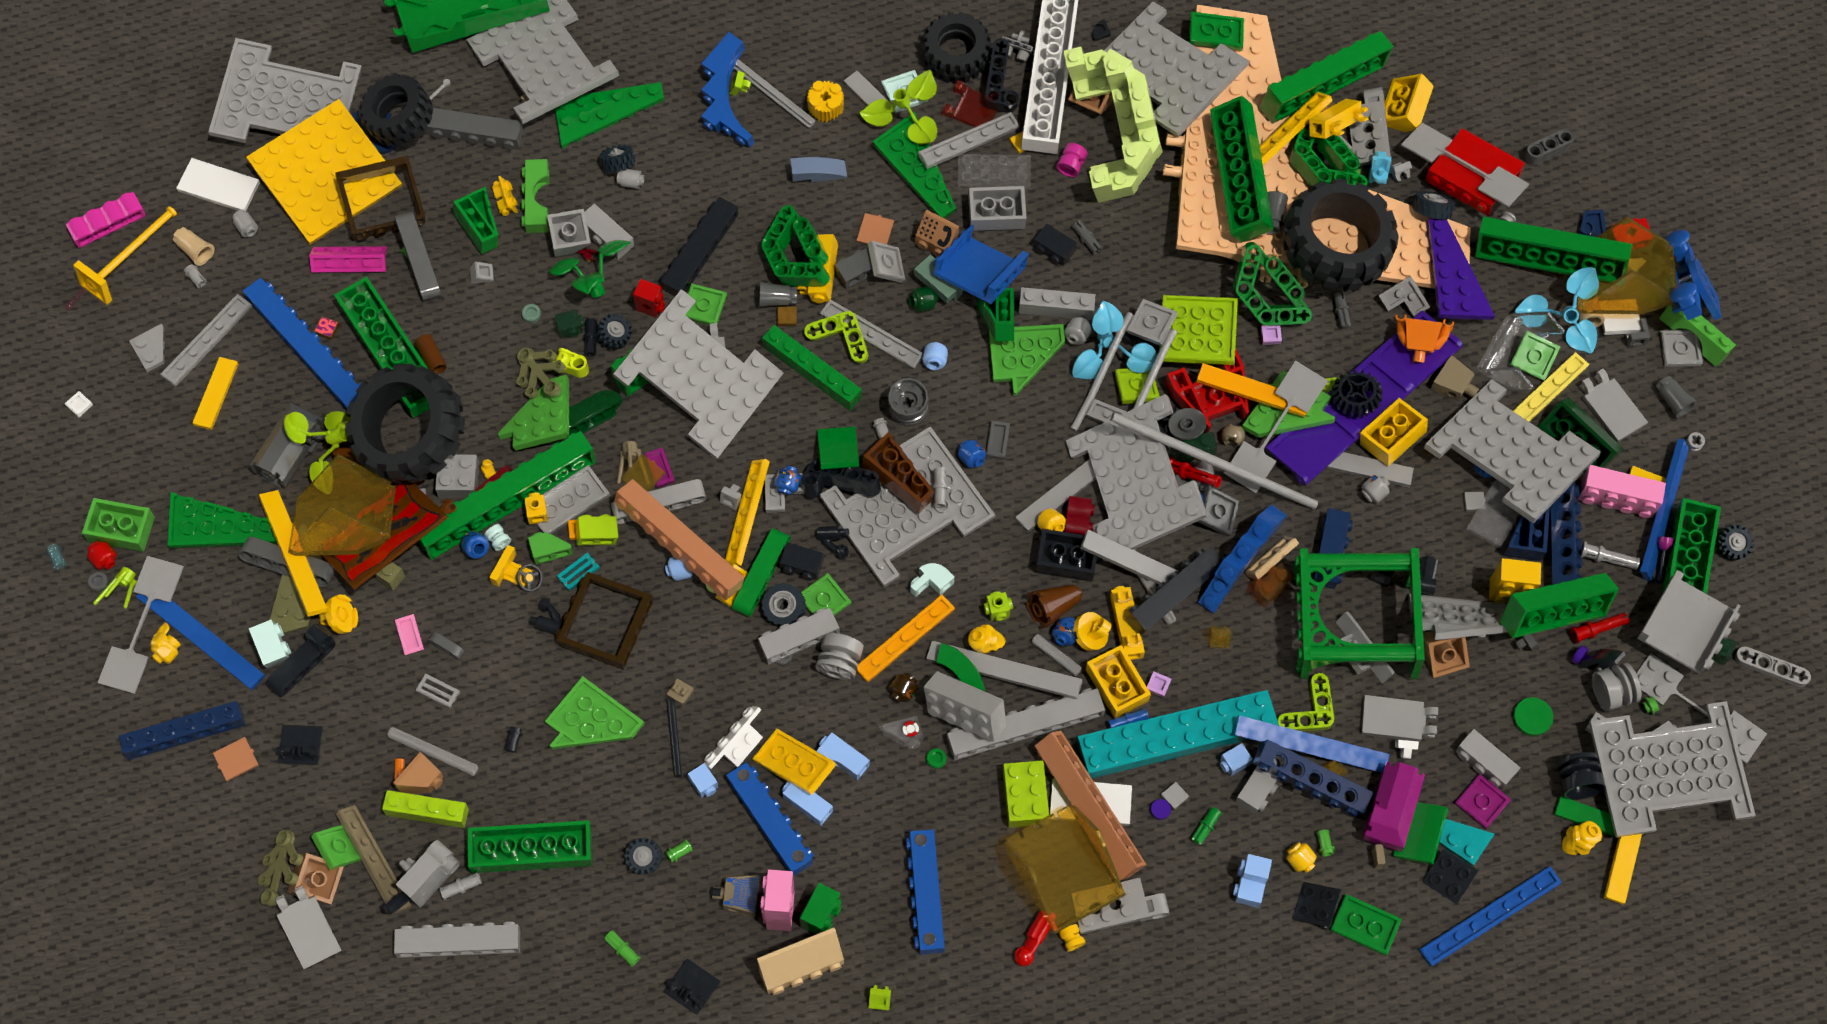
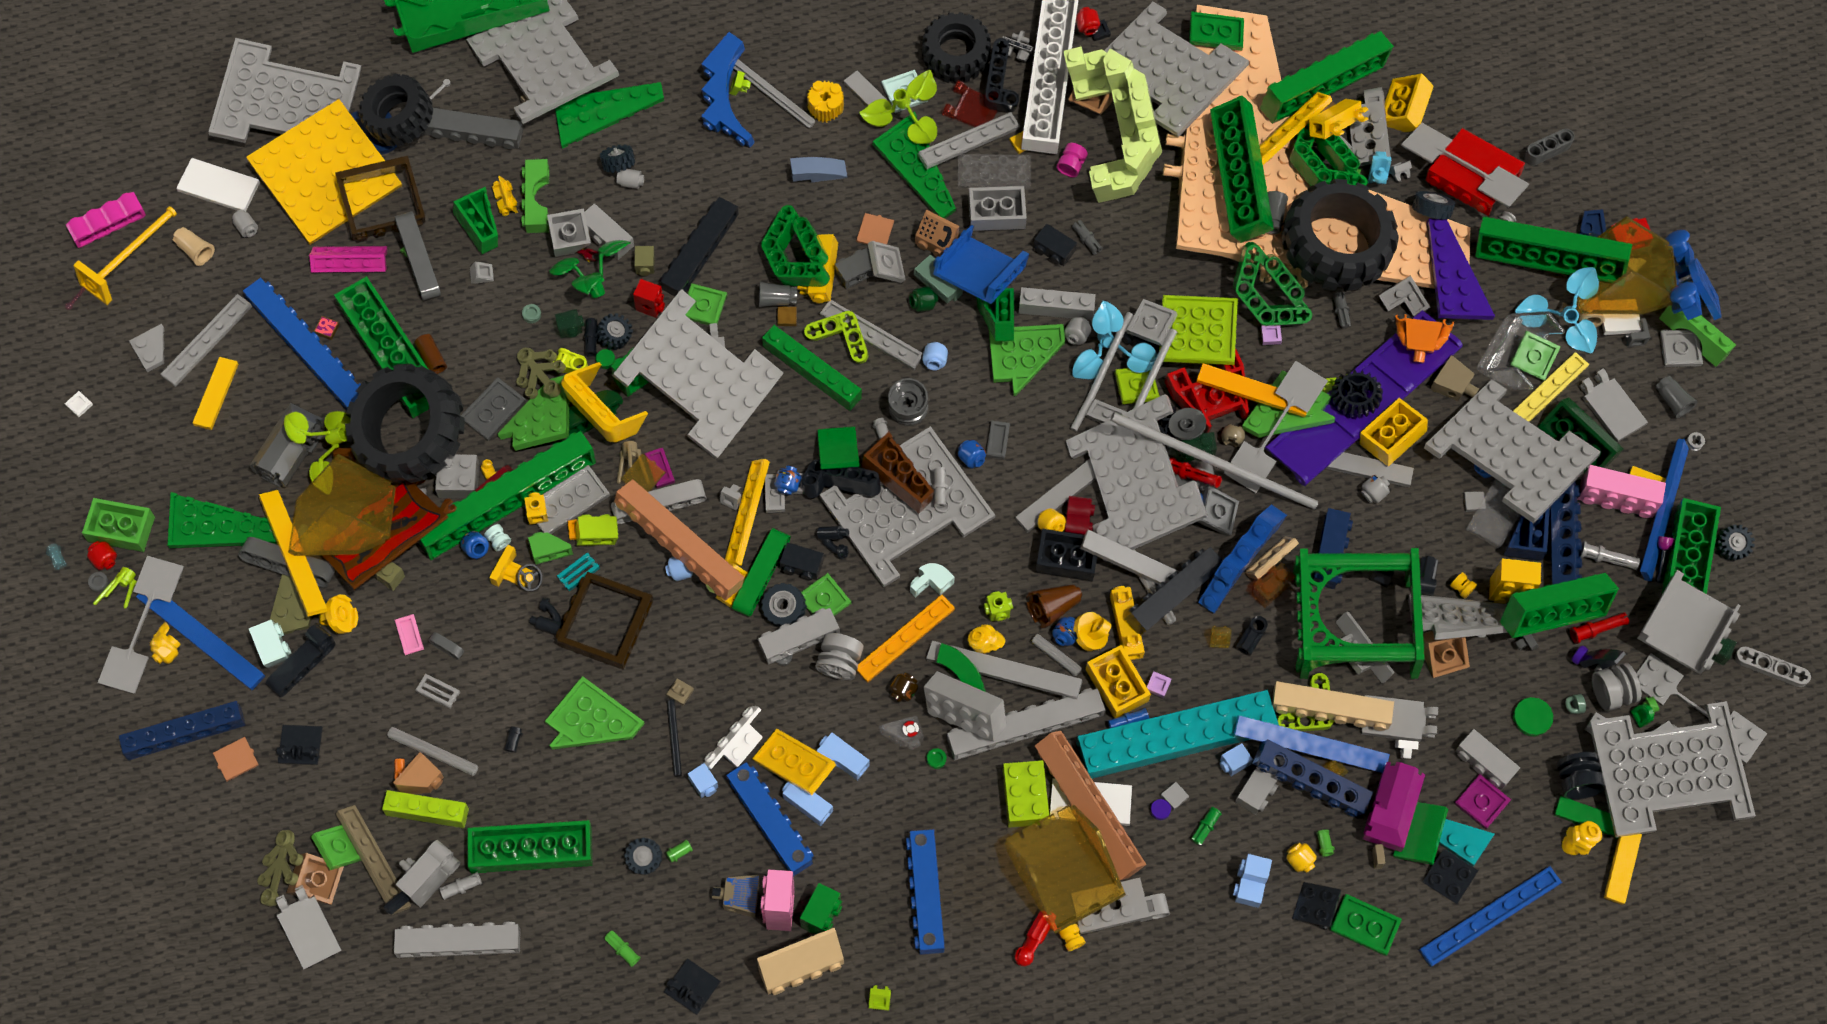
(192, 272): light grey pin -> none
(493, 409): none -> dark grey tile
(599, 415): none -> yellow windscreen
(606, 358): none -> green tile
(644, 260): none -> olive brick
(1087, 21): none -> red head
(1252, 636): none -> black piece
(1332, 705): none -> tan brick
(1467, 588): none -> yellow wheel
(1578, 704): none -> sand green tile
(1643, 715): none -> green tile

